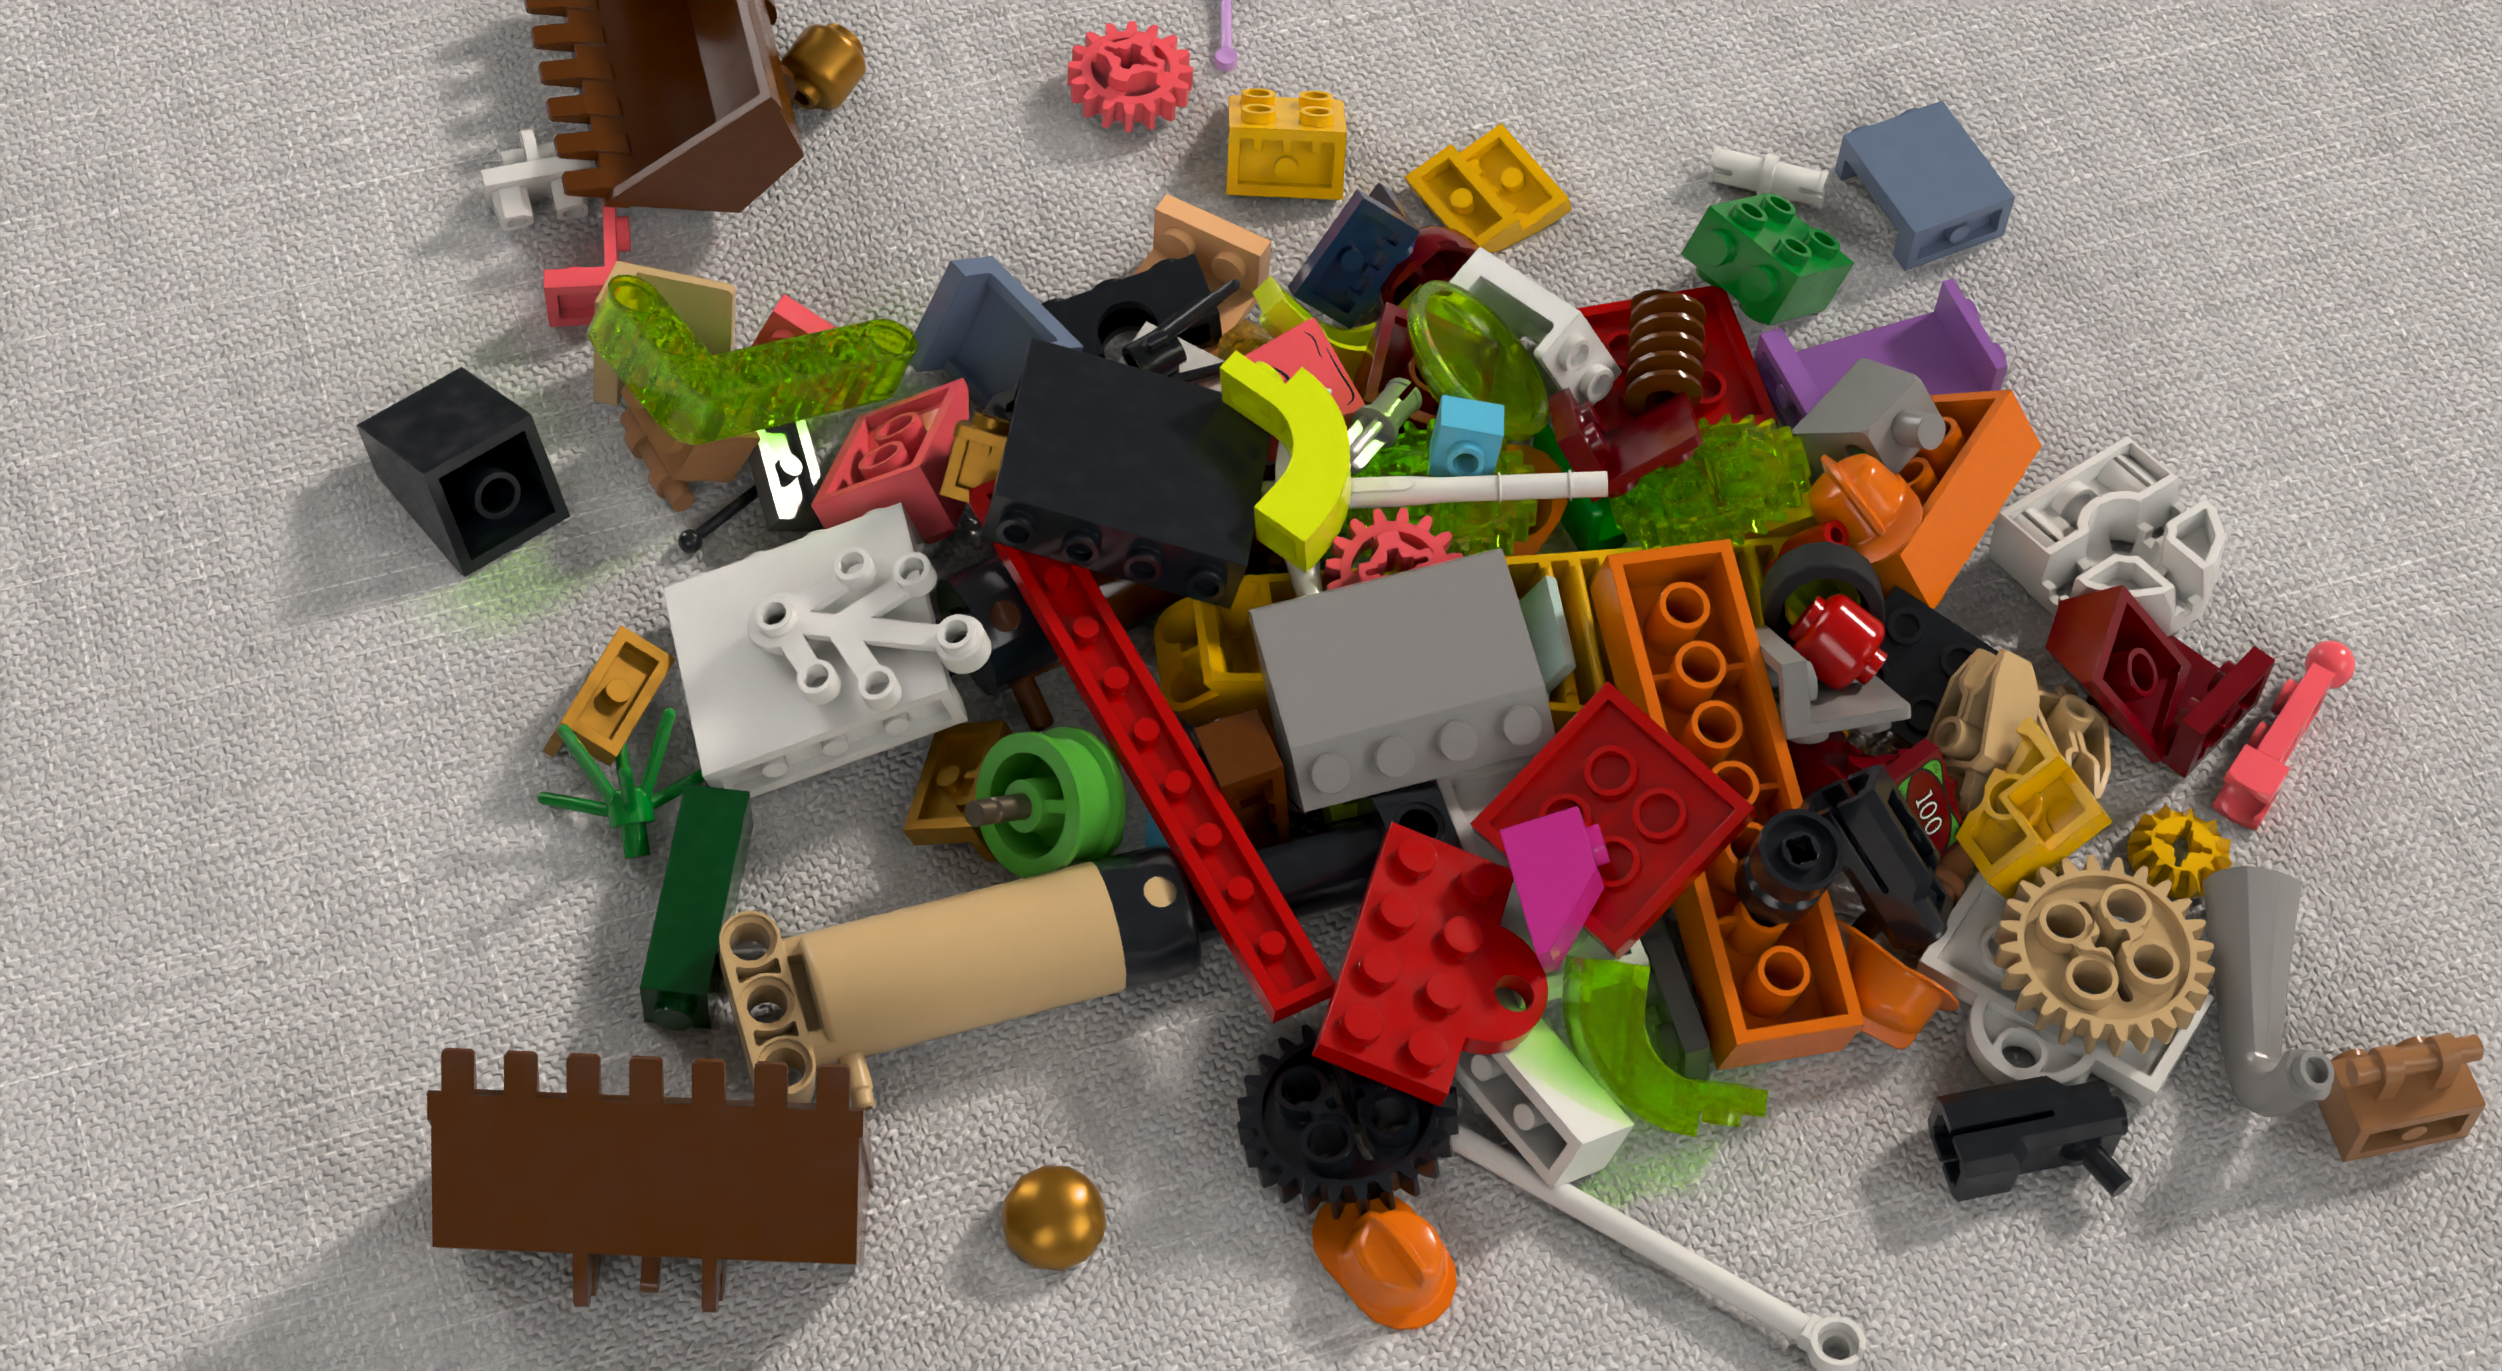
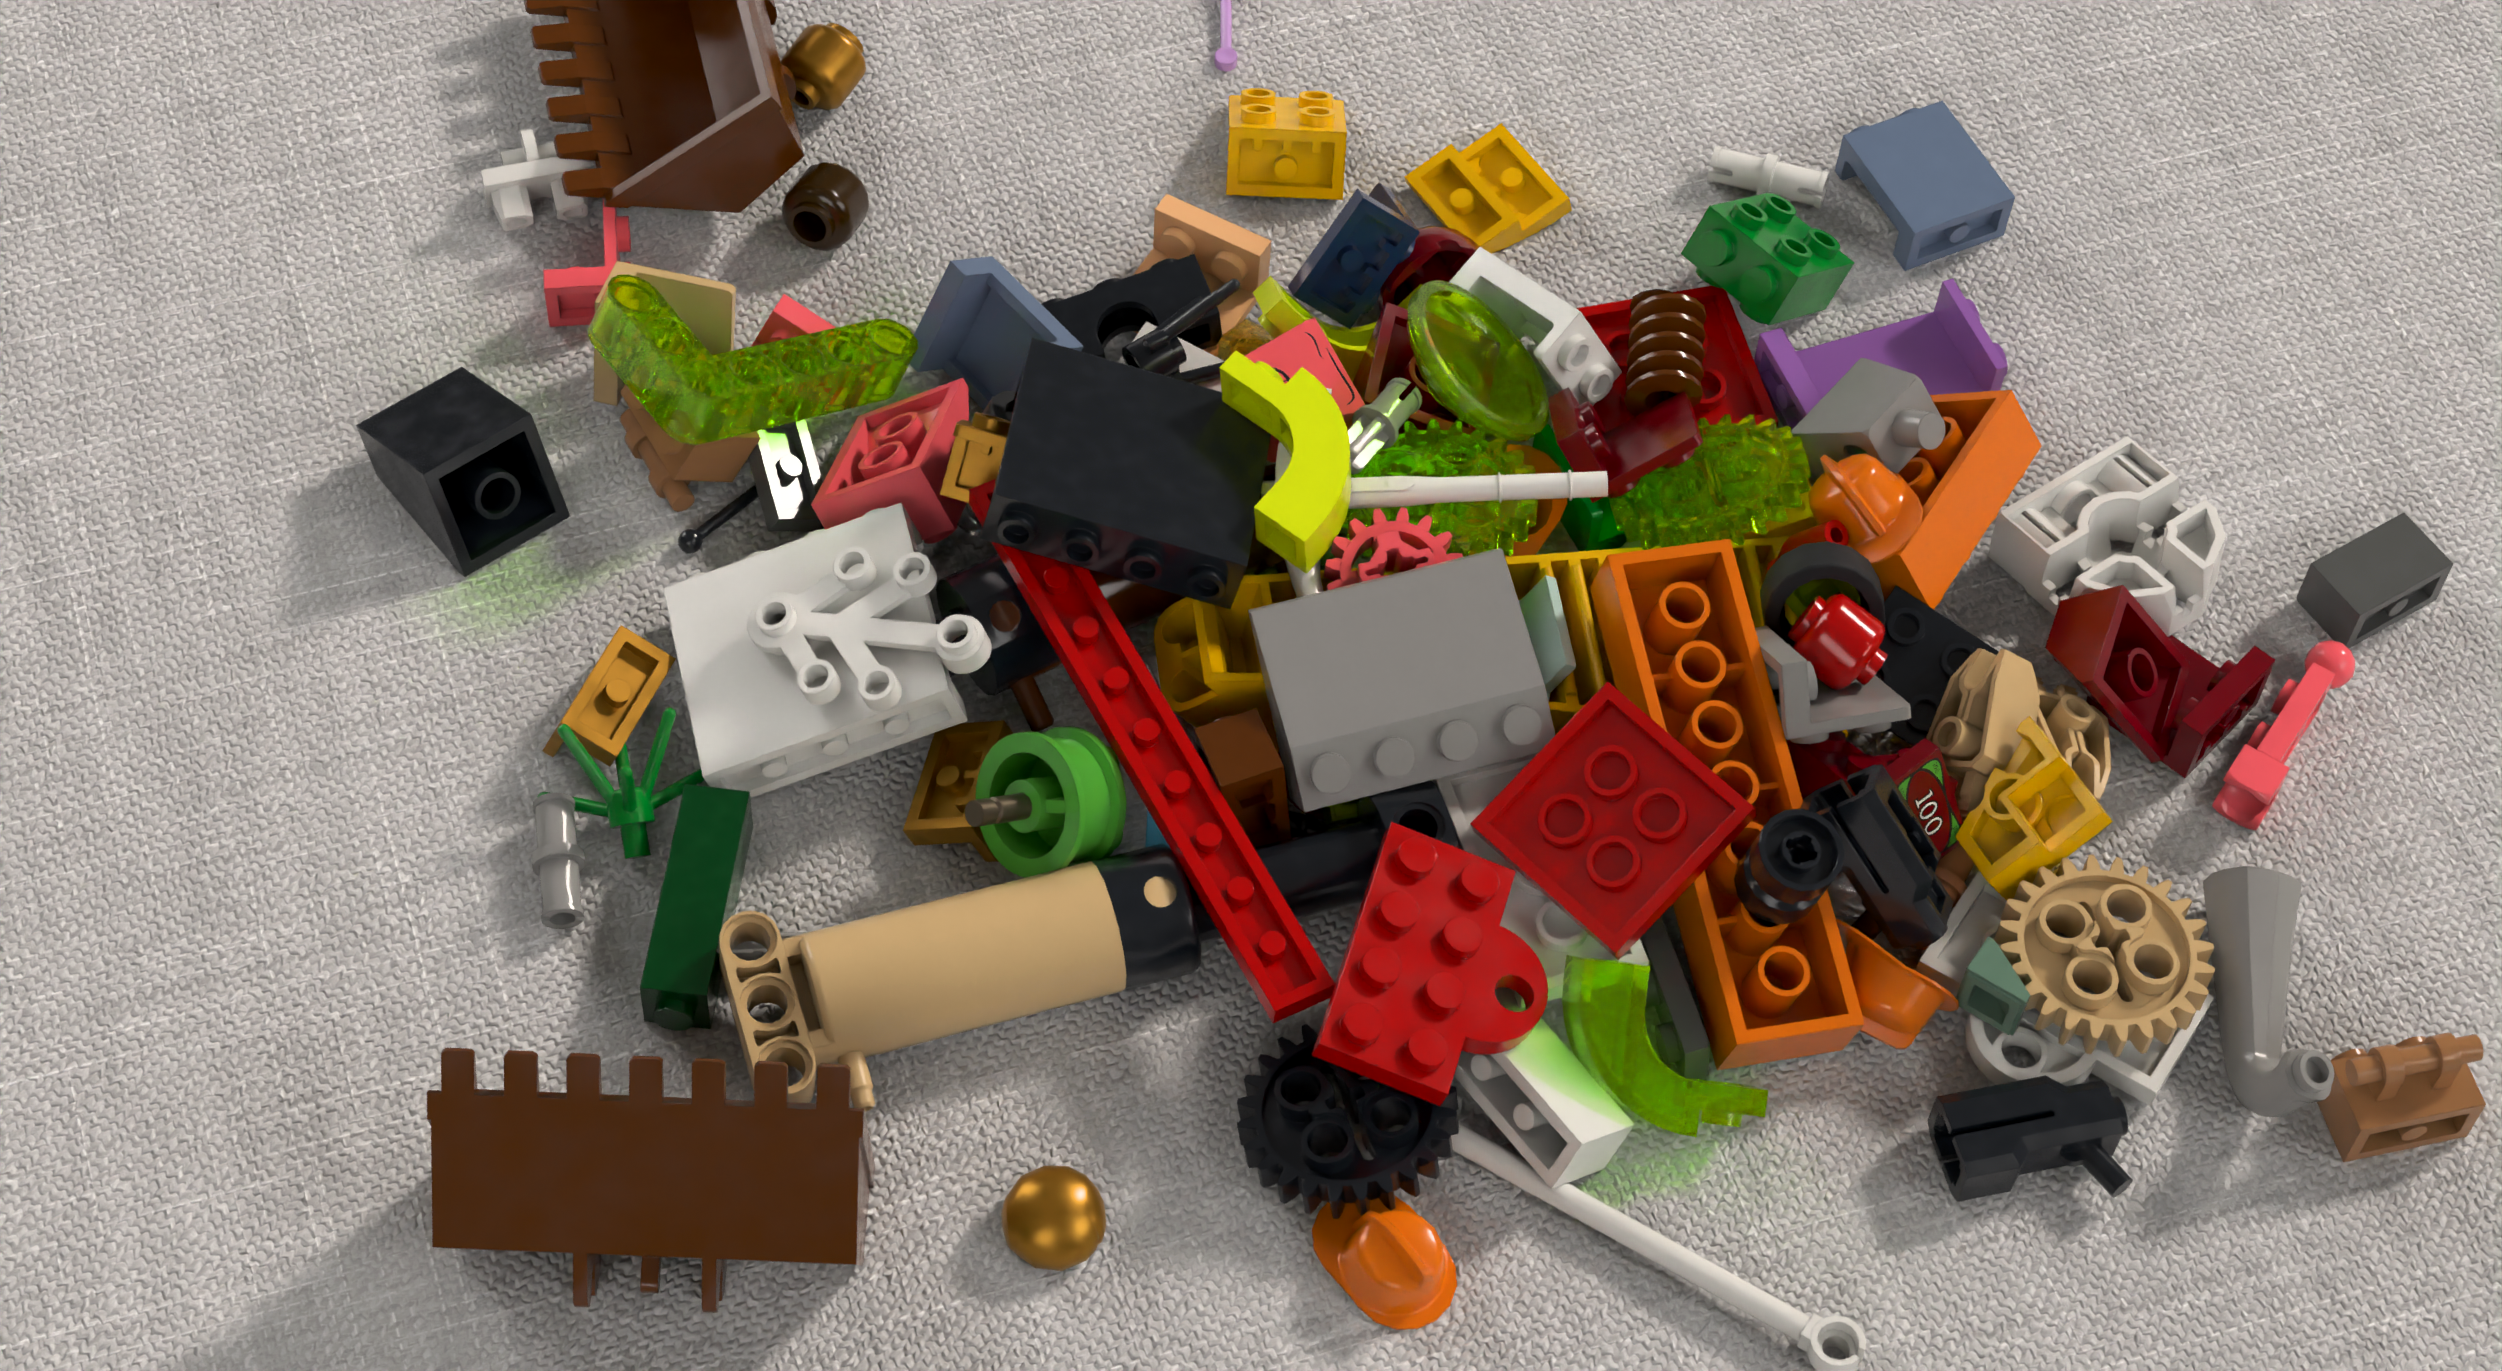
(558, 861): none -> light grey pin
(825, 206): none -> dark brown head
(1130, 76): coral gear -> none
(1466, 438): medium azure plate -> none
(1556, 878): dark pink slope -> none
(1993, 989): none -> sand green slope
(2152, 845): yellow gear -> none
(2374, 581): none -> dark grey panel

